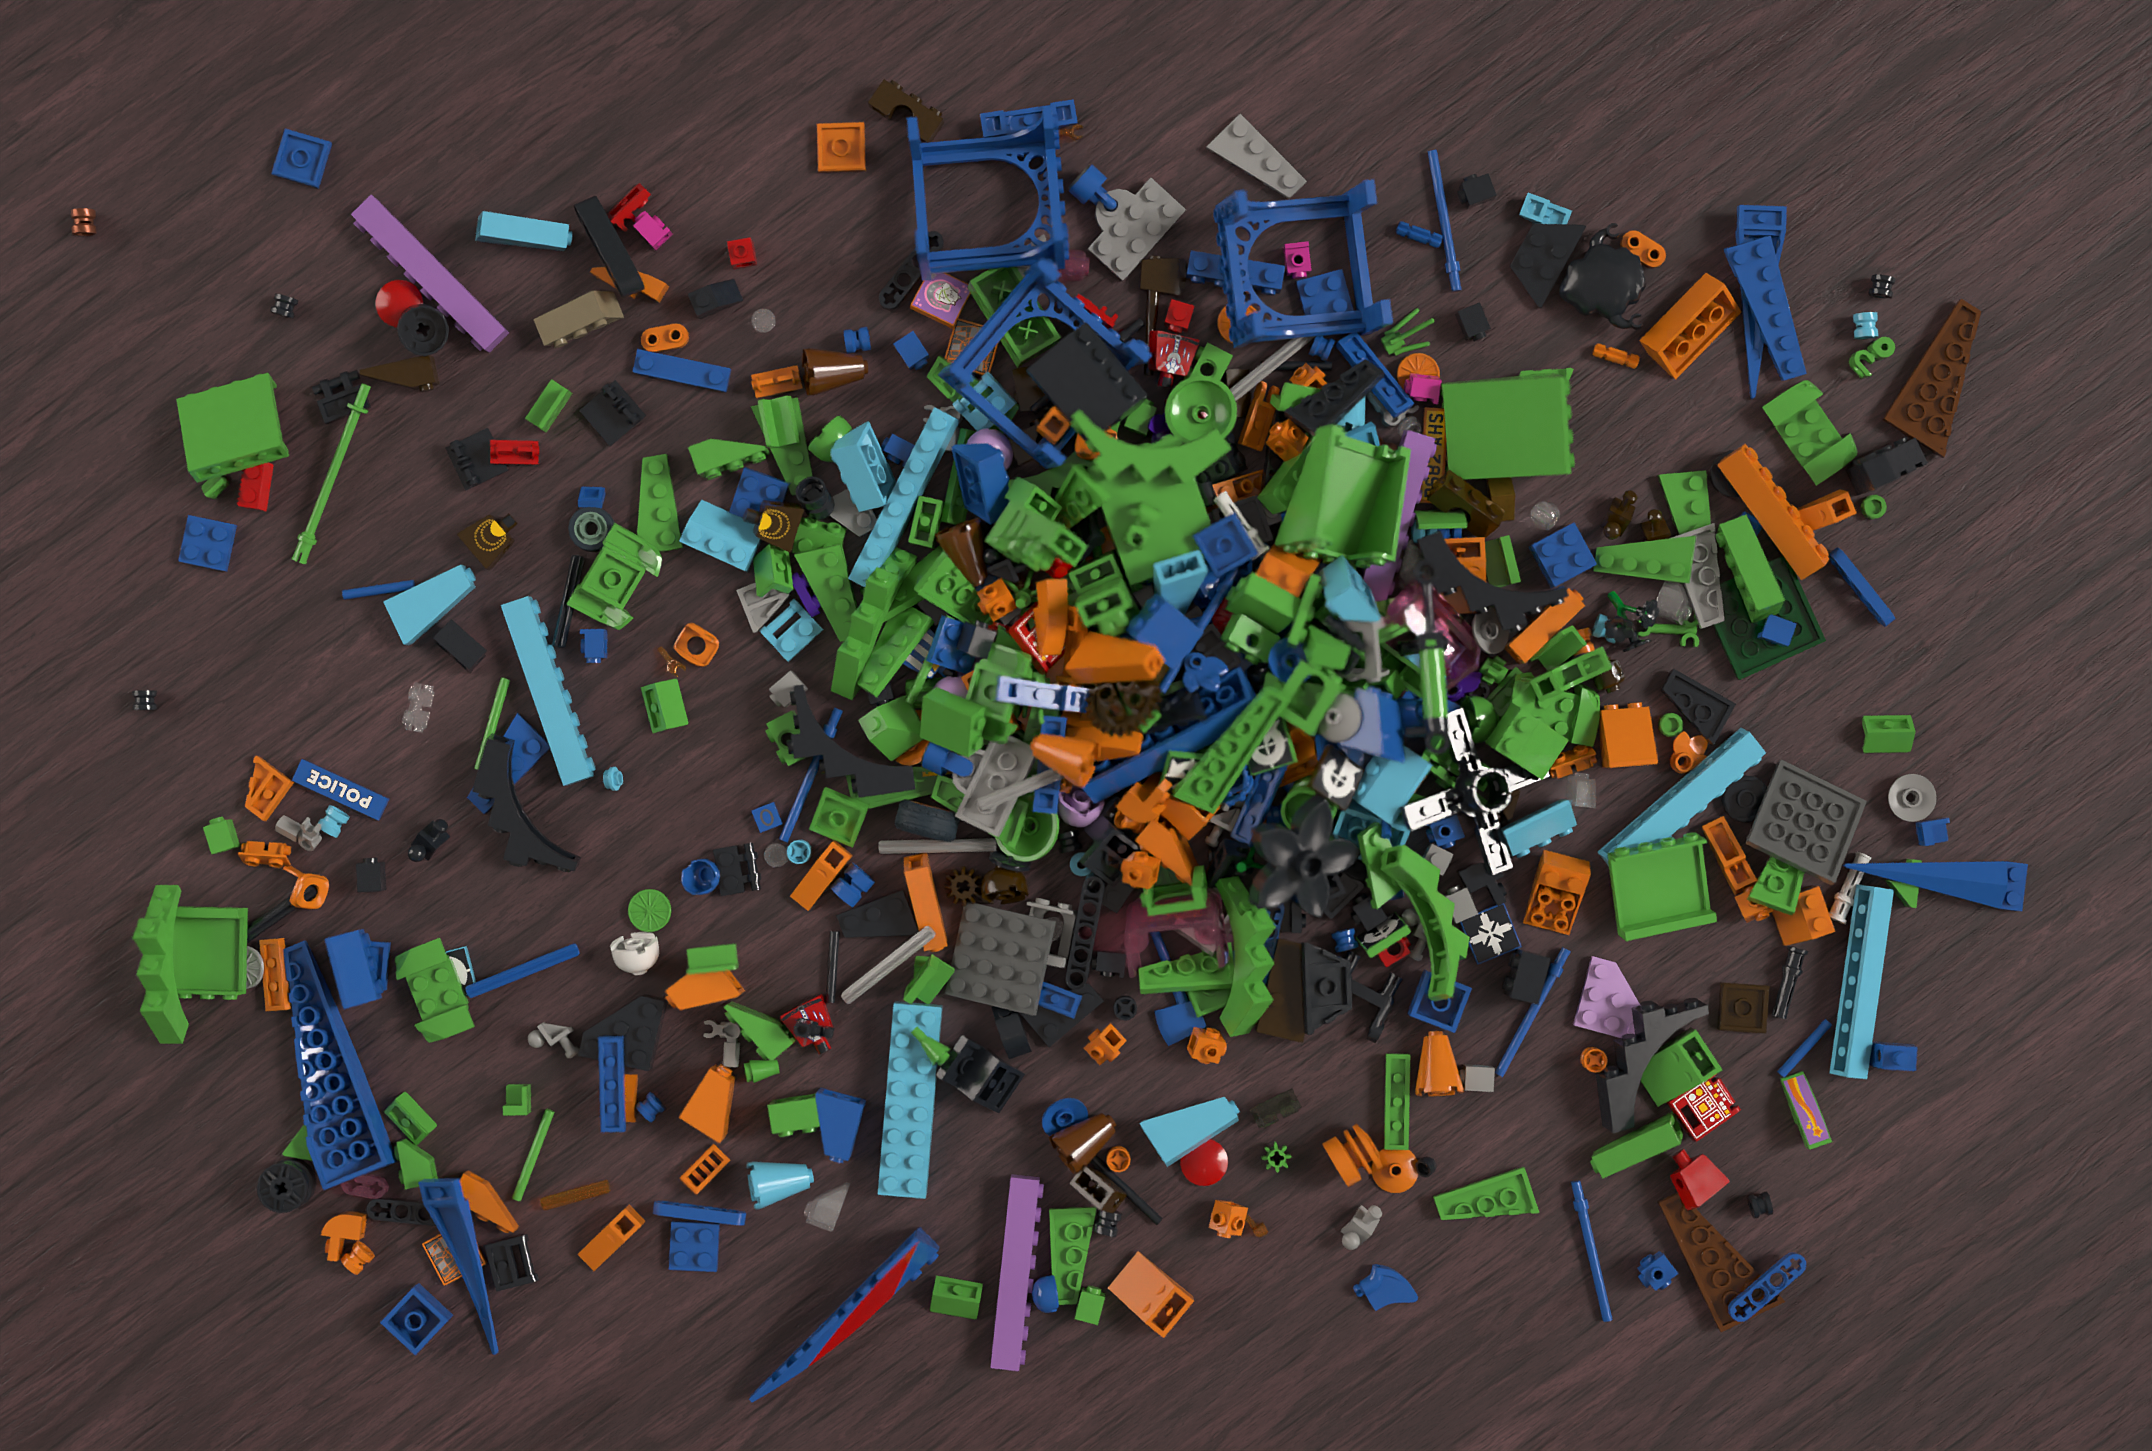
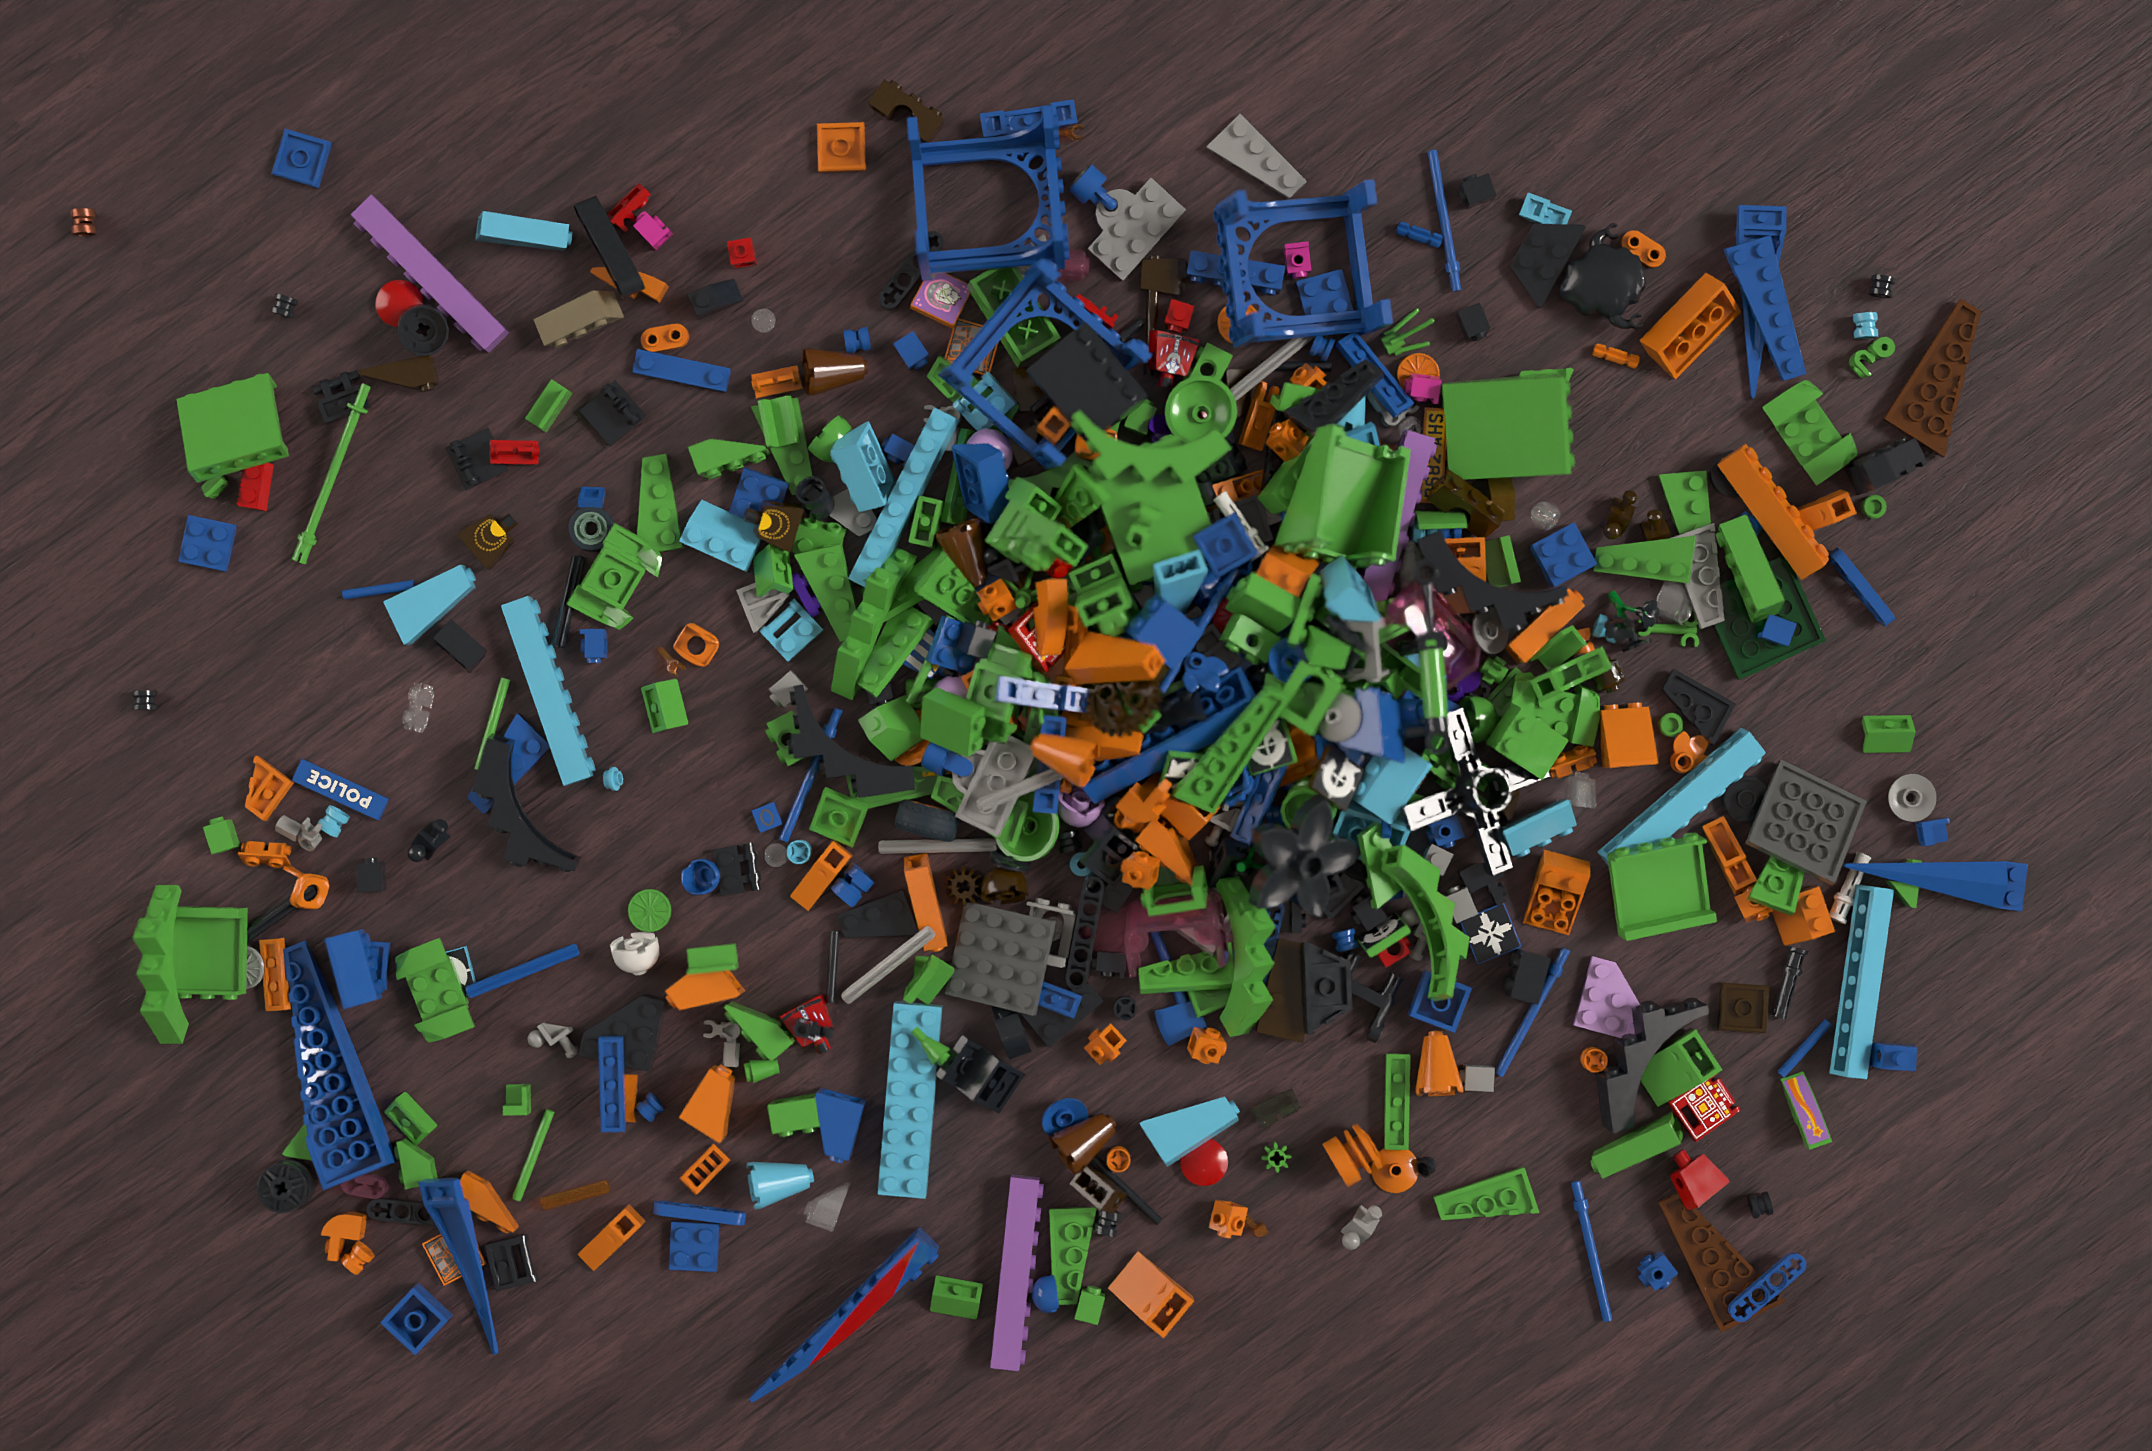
(1385, 1287): blue arm -> none

